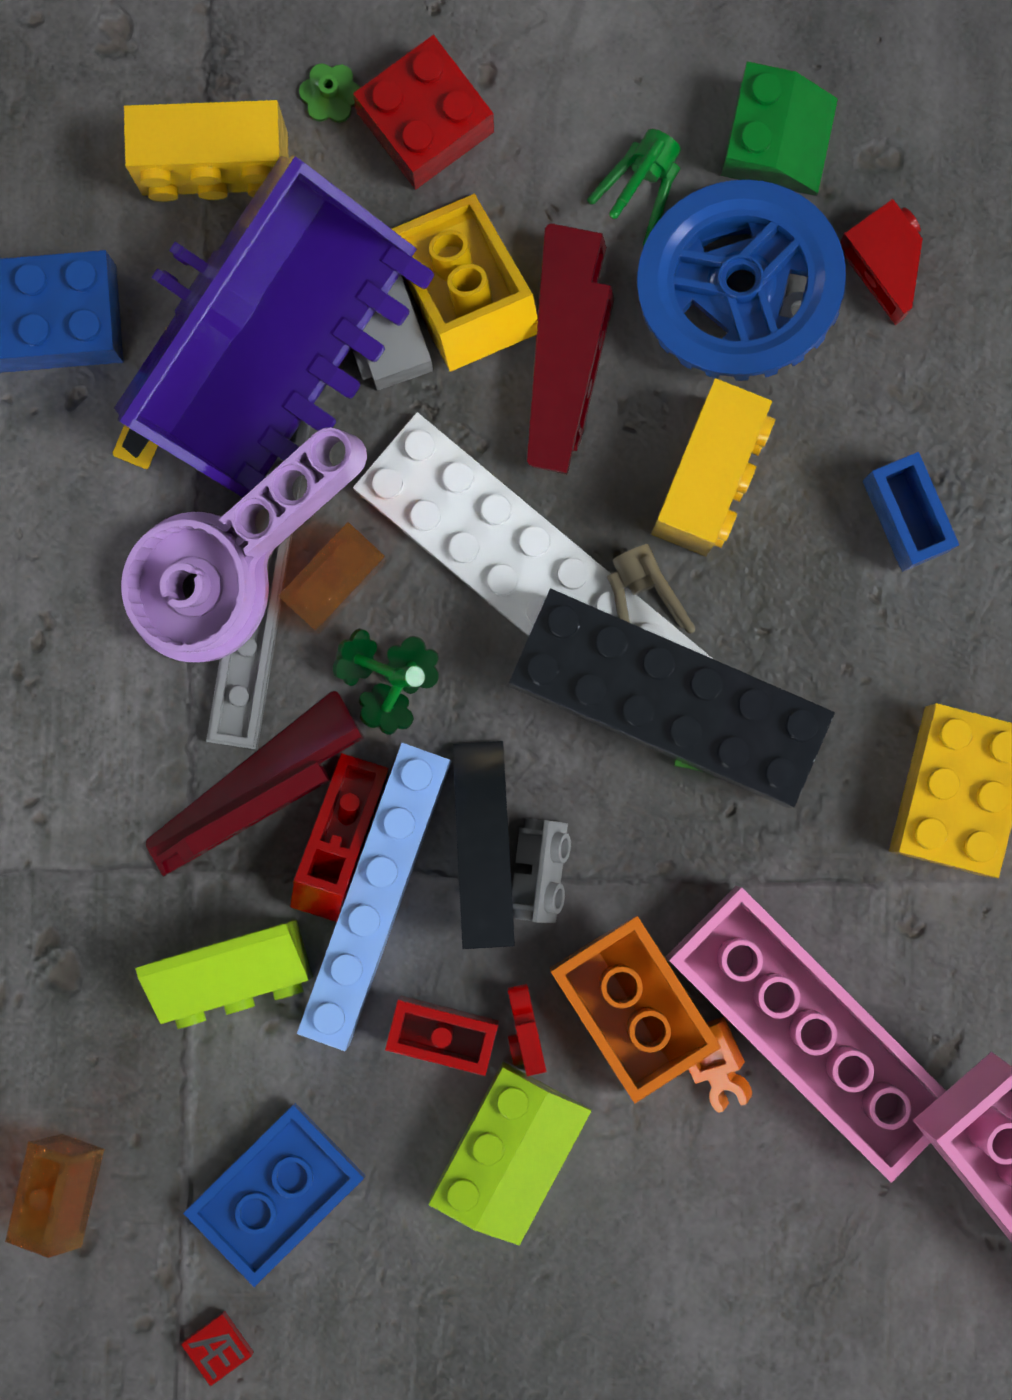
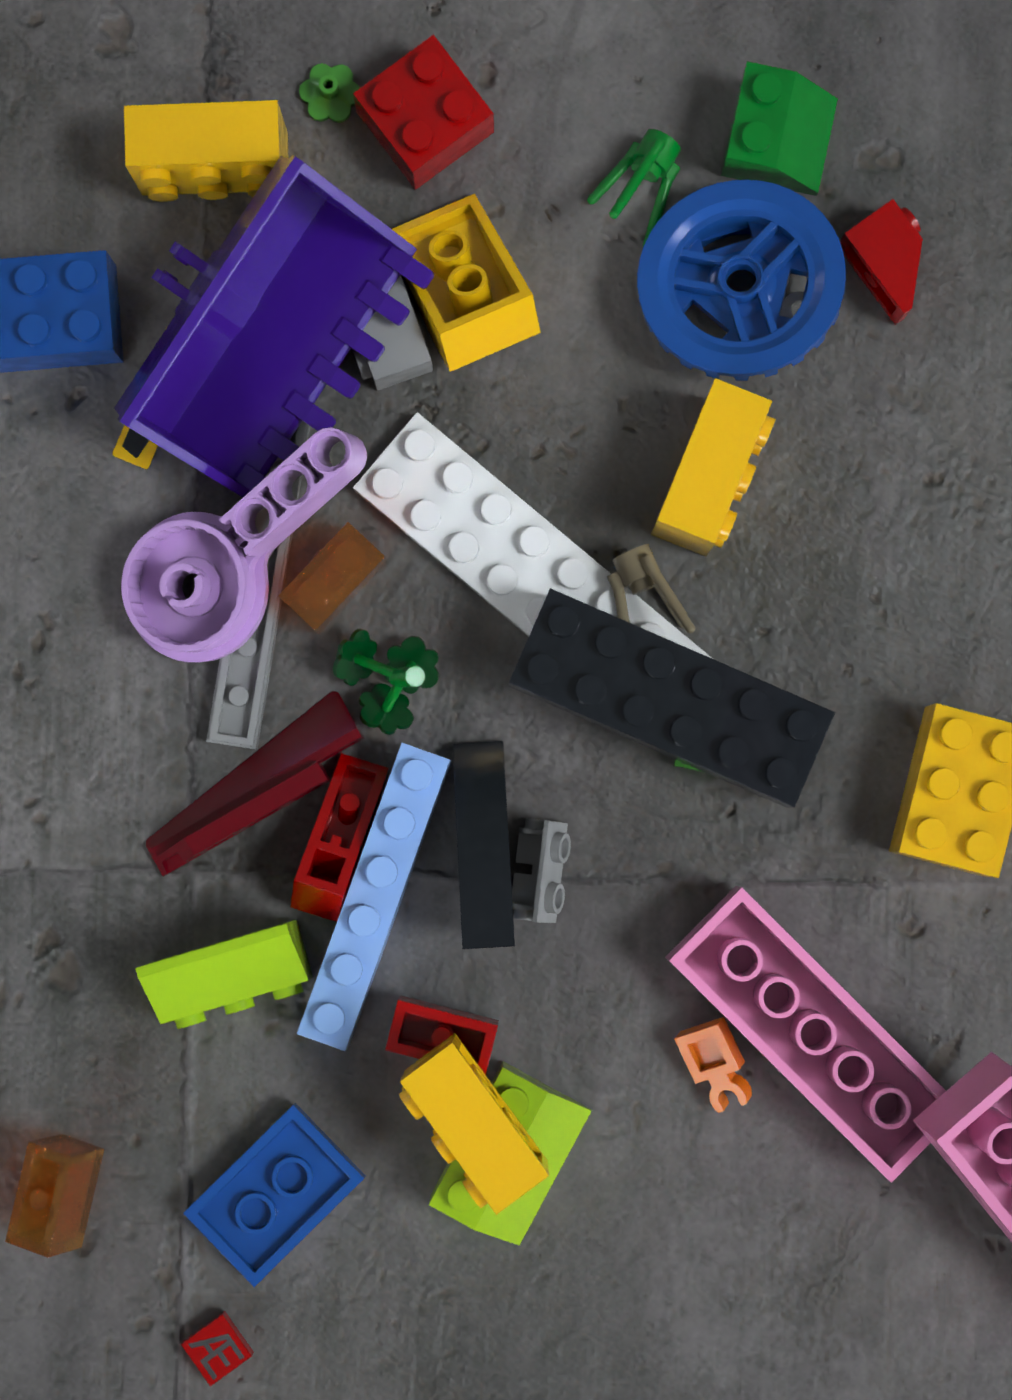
(473, 1125): none -> yellow brick
(526, 1044): red plate -> none
(568, 343): dark red wedge -> none
(635, 1008): orange slope -> none
(910, 511): blue brick -> none

